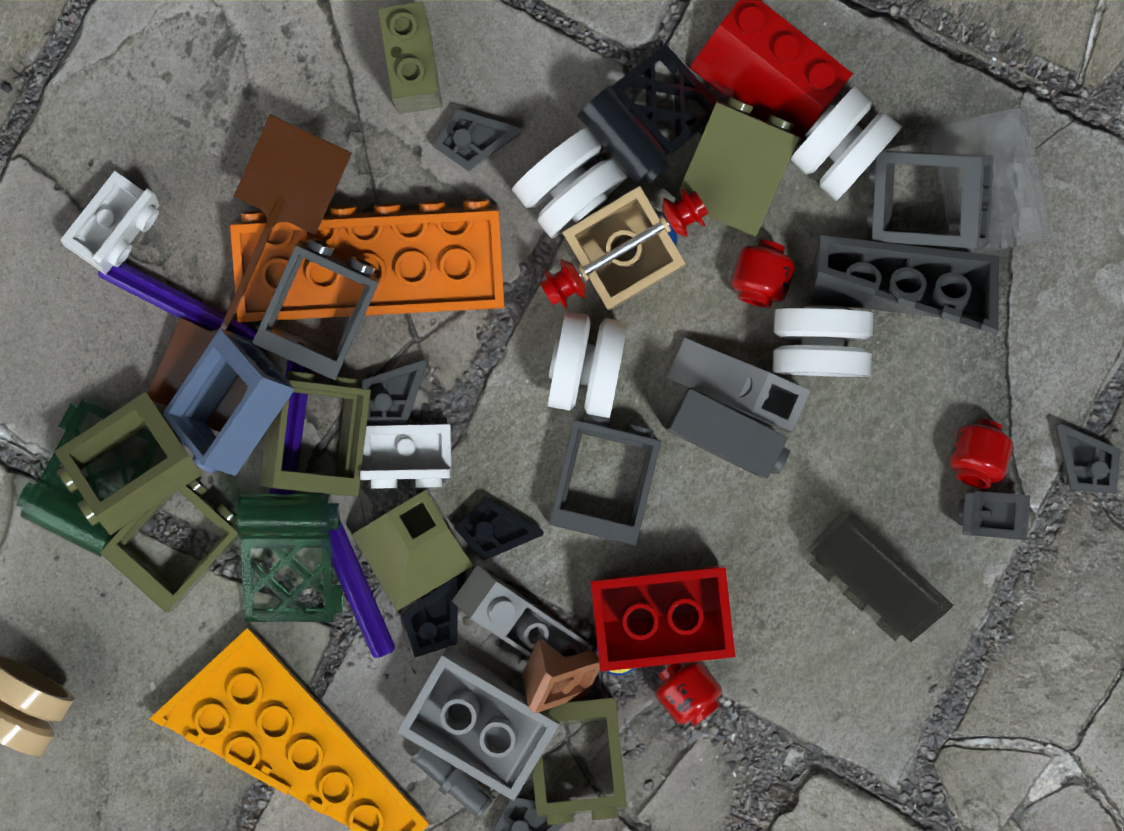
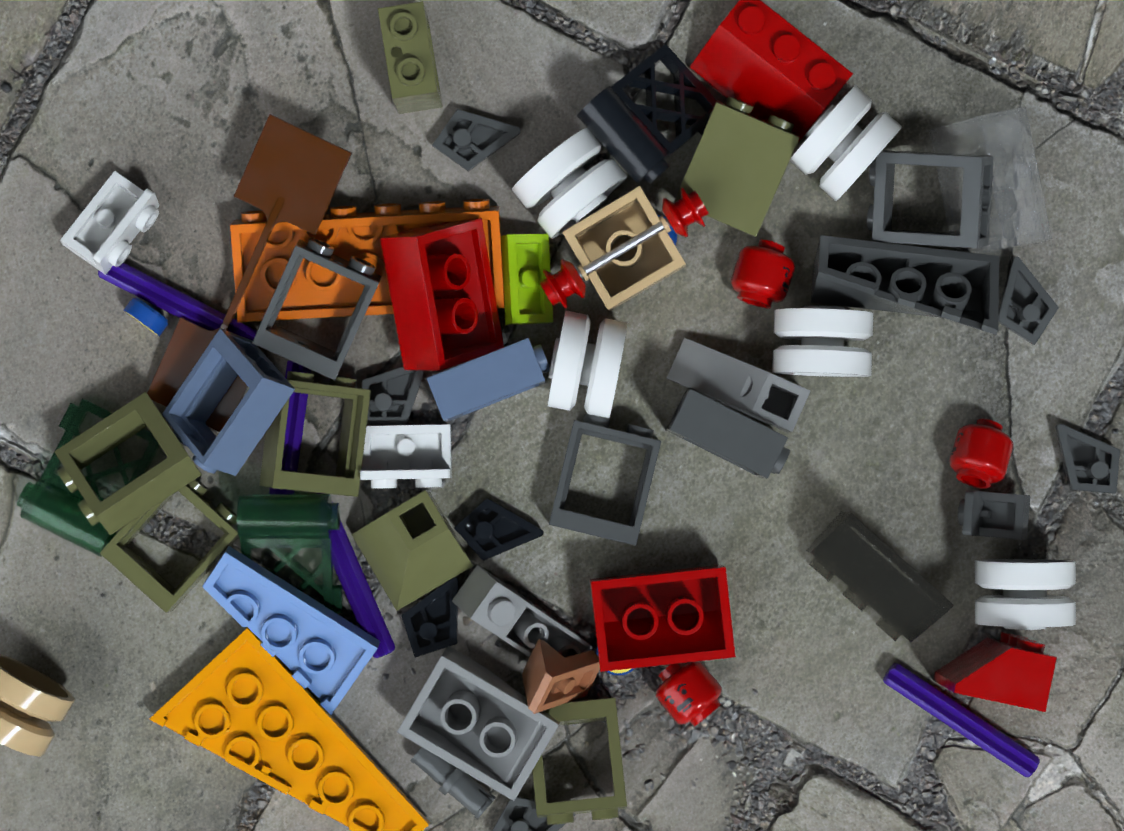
(146, 316): none -> blue tile
(305, 635): none -> medium blue wing
(442, 294): none -> red slope
(488, 379): none -> sand blue window
(523, 266): none -> lime plate
(961, 720): none -> dark purple axle
(1002, 671): none -> red slope
(1025, 304): none -> dark grey piece
(1025, 593): none -> white wheel

